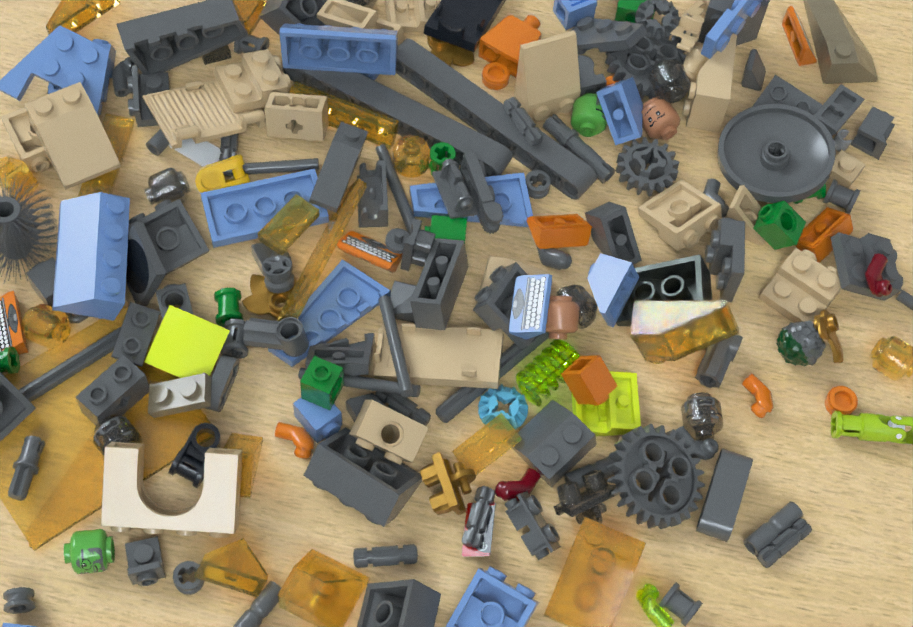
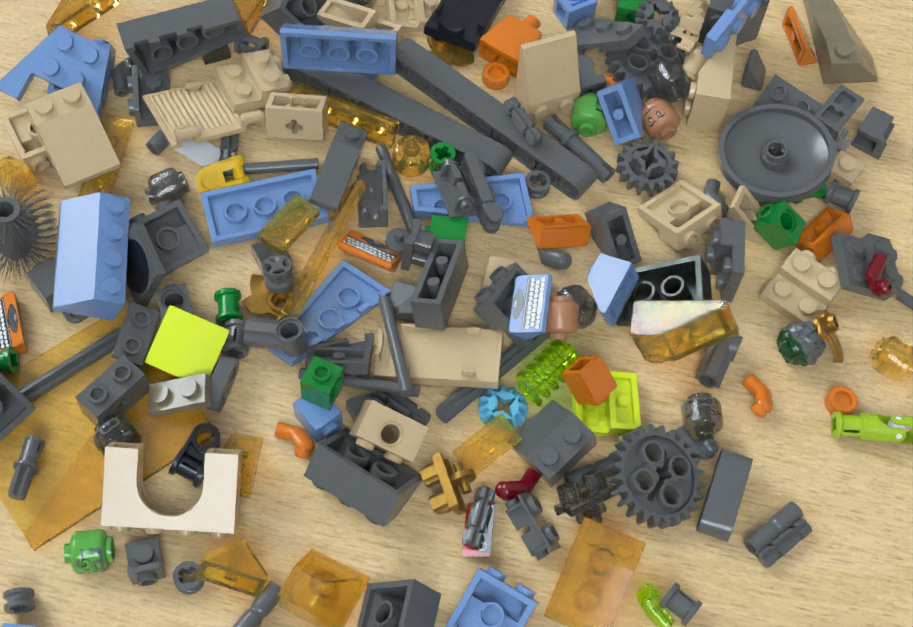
(46, 326): clear yellow head -> none
(385, 556): dark grey axle -> none

